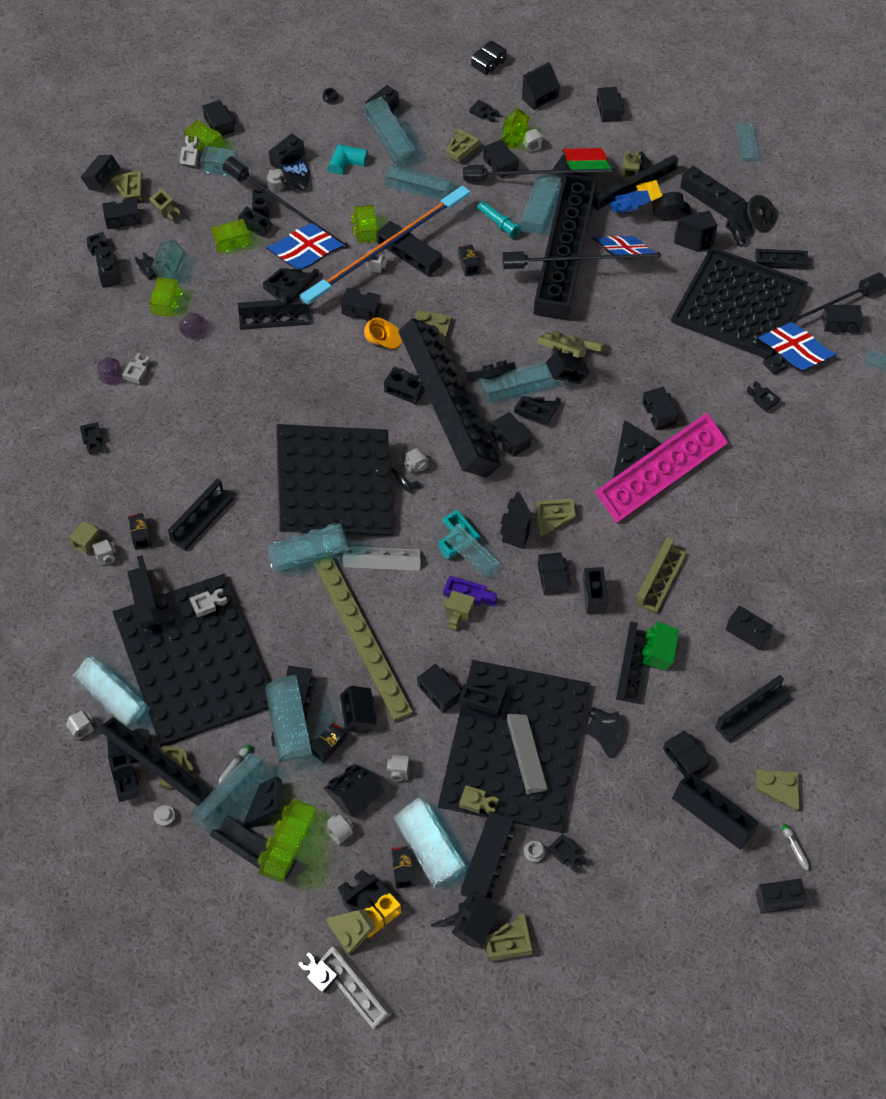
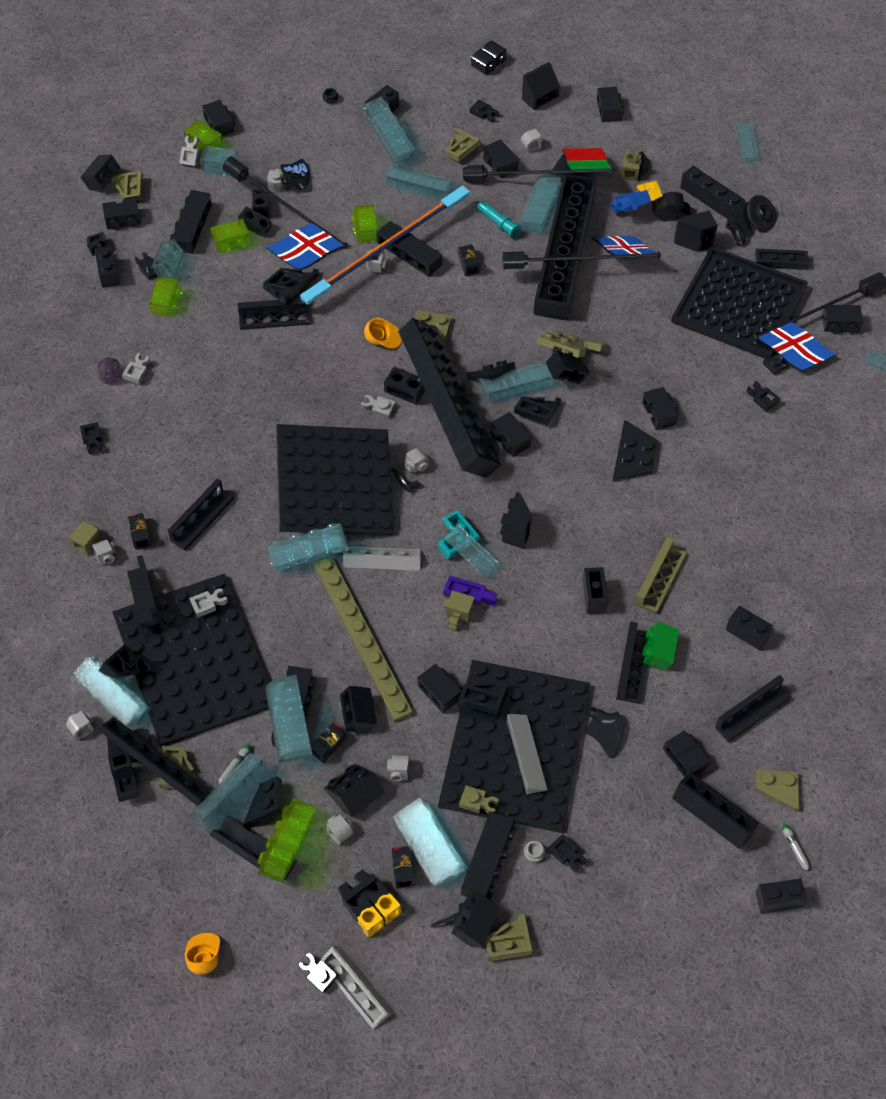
(125, 663): none -> black slope
(164, 204): olive brick -> none
(164, 815): light grey plate -> none
(192, 220): none -> black brick
(192, 325): clear purple head -> none
(202, 953): none -> light orange cap
(287, 151): black brick -> none
(347, 155): teal brick -> none
(351, 928): olive wing -> none
(360, 305): black brick -> none
(381, 407): none -> light grey plate
(514, 128): clear neon green brick -> none
(553, 514): olive wing -> none
(553, 573): black brick -> none
(629, 184): black plate -> none
(661, 467): dark pink plate -> none

